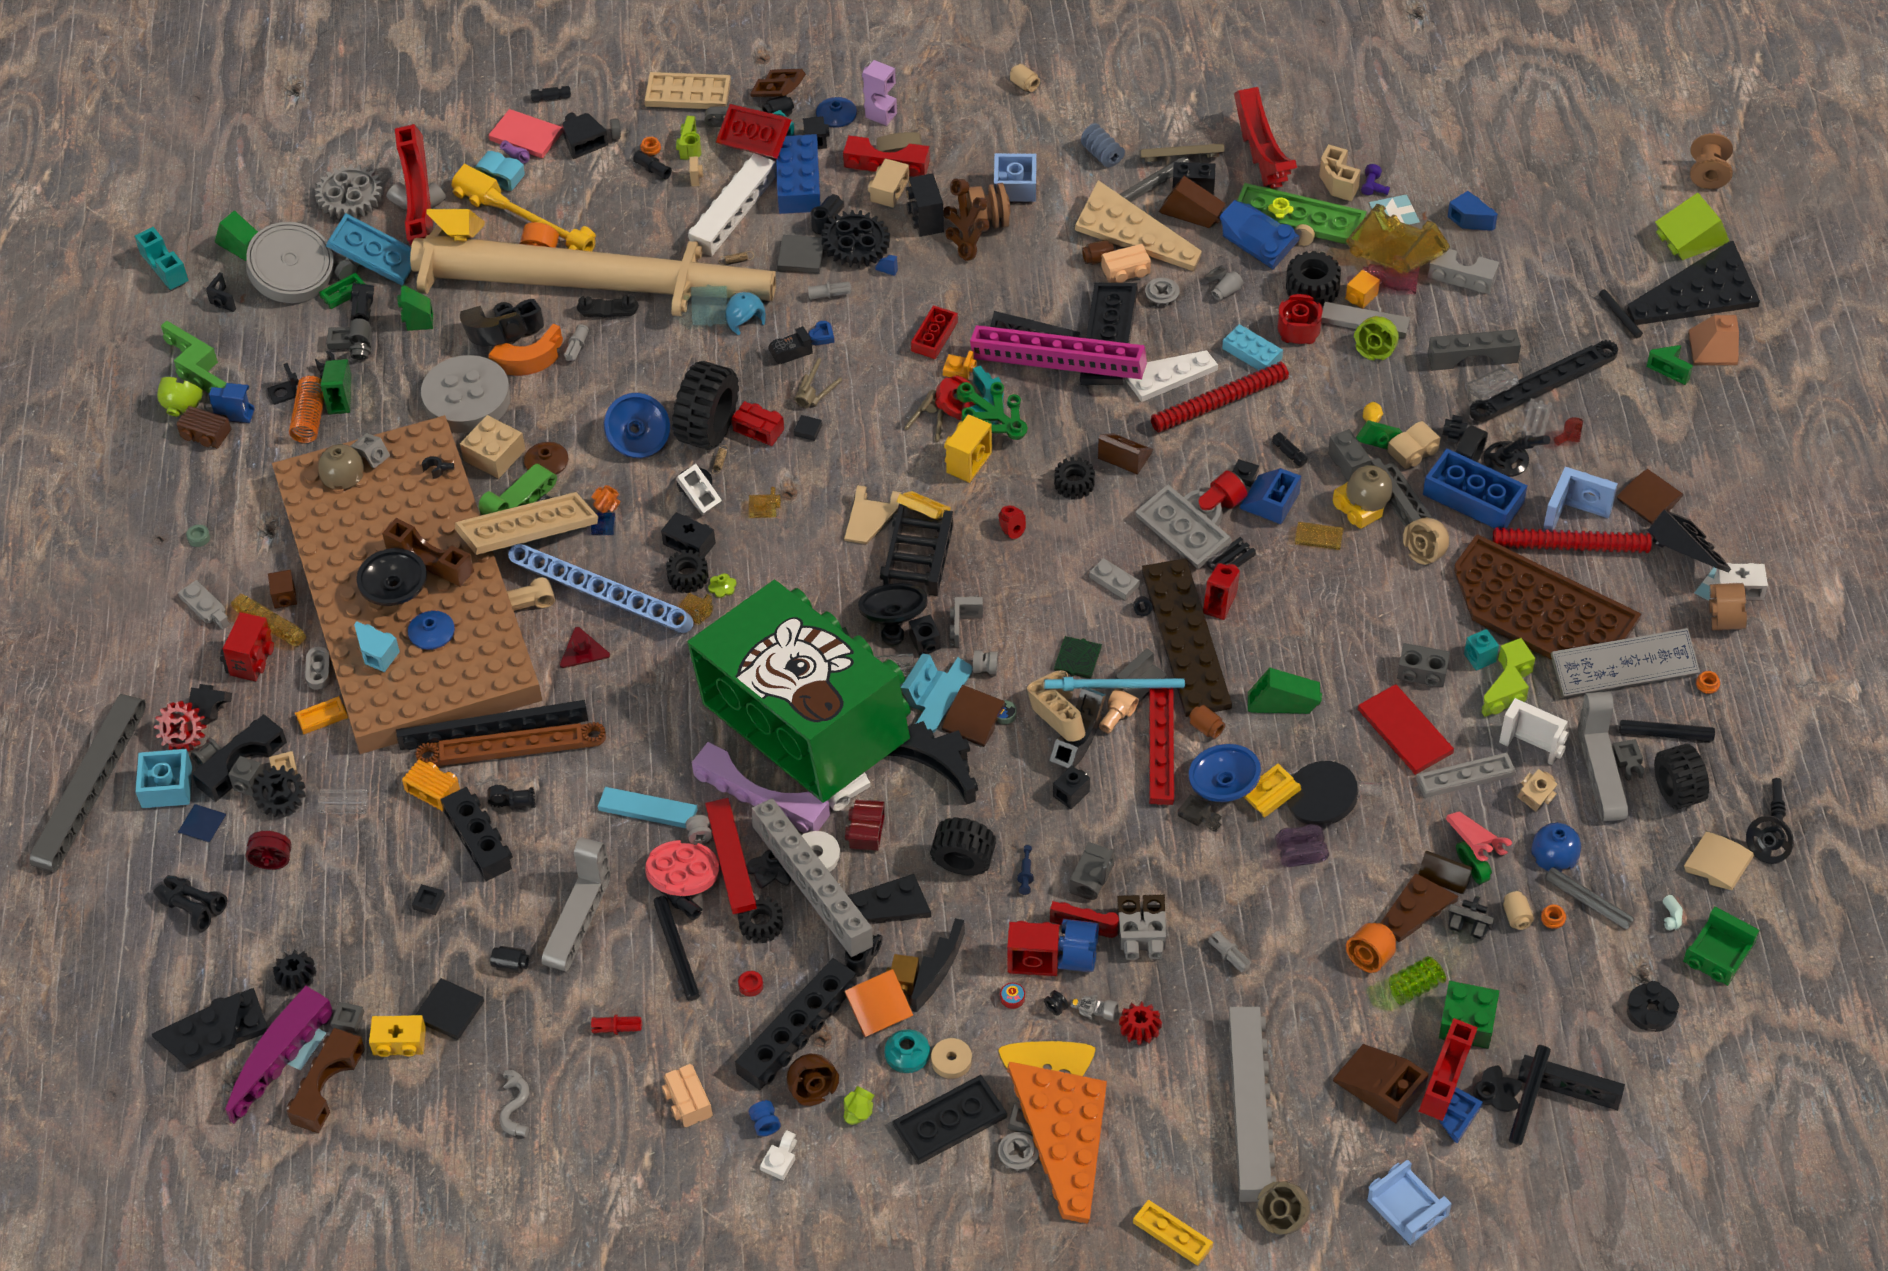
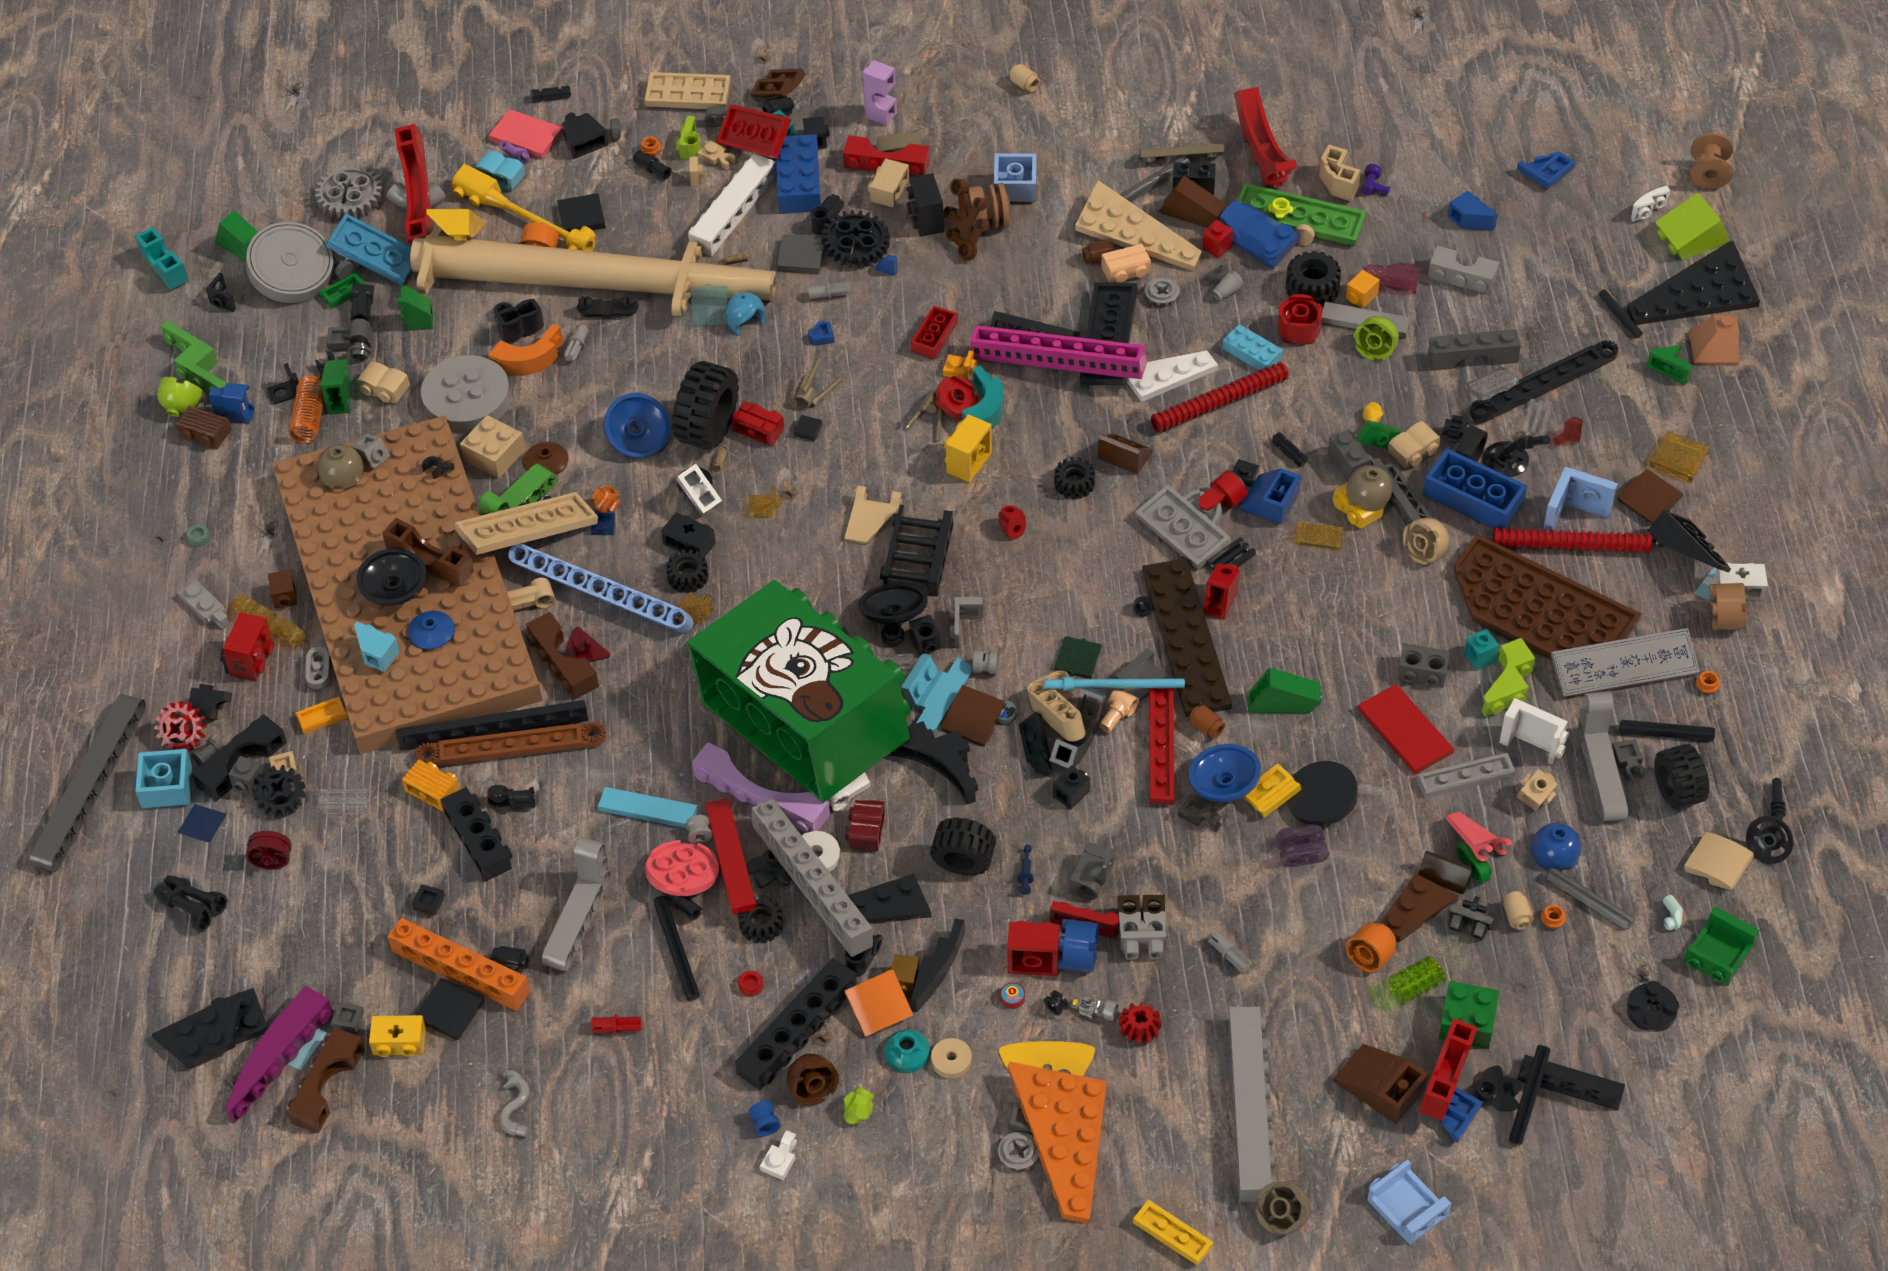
(294, 971): black gear -> none
(383, 382): none -> tan brick
(459, 964): none -> orange brick
(491, 331): black arch -> none
(574, 674): none -> reddish brown arch
(581, 212): none -> black tile
(687, 1096): light nougat brick -> none
(715, 153): none -> tan plate
(722, 585): lime plant -> none
(791, 347): black leg -> none
(837, 111): blue dish -> none
(922, 504): yellow plate -> none
(949, 1119): black tile -> none
(995, 412): green plant -> none
(1035, 744): none -> black hinge
(1102, 145): sand blue piece -> none
(1114, 579): light grey plate -> none
(1217, 239): none -> red brick
(1396, 243): clear yellow windscreen -> none
(1400, 207): medium azure sticker -> none
(1547, 169): none -> blue wing
(1646, 204): none -> white slope
(1679, 456): none -> clear yellow plate

